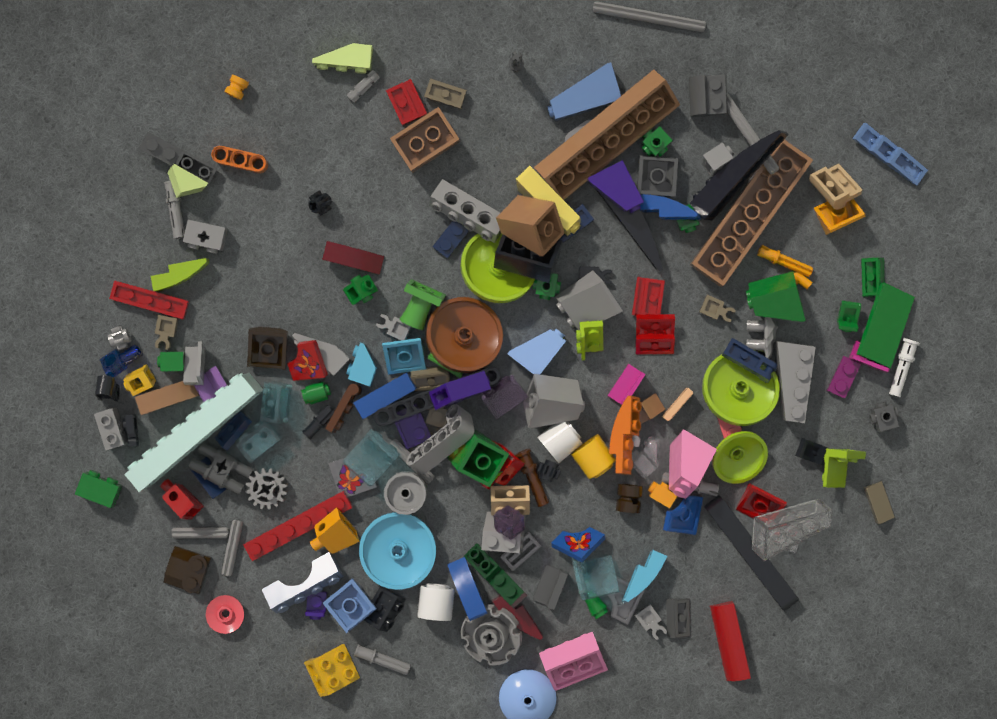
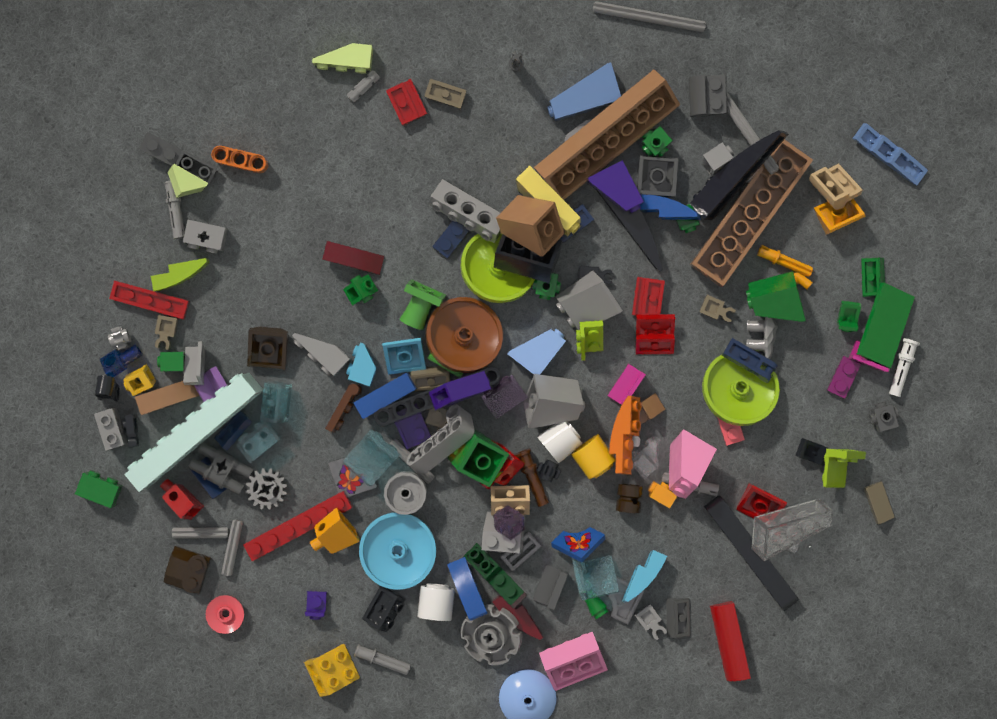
(236, 87): light orange wheel -> none
(308, 362): red tile -> none
(316, 393): green brick -> none
(318, 422): black axle -> none
(320, 203): black gear -> none
(324, 573): arch -> none
(349, 605): medium blue slope -> none
(396, 328): light grey plate -> none
(425, 139): medium nougat brick -> none
(678, 403): light nougat tile -> none
(684, 517): blue tile -> none
(745, 462): lime dish -> none
(794, 378): light grey wedge -> none

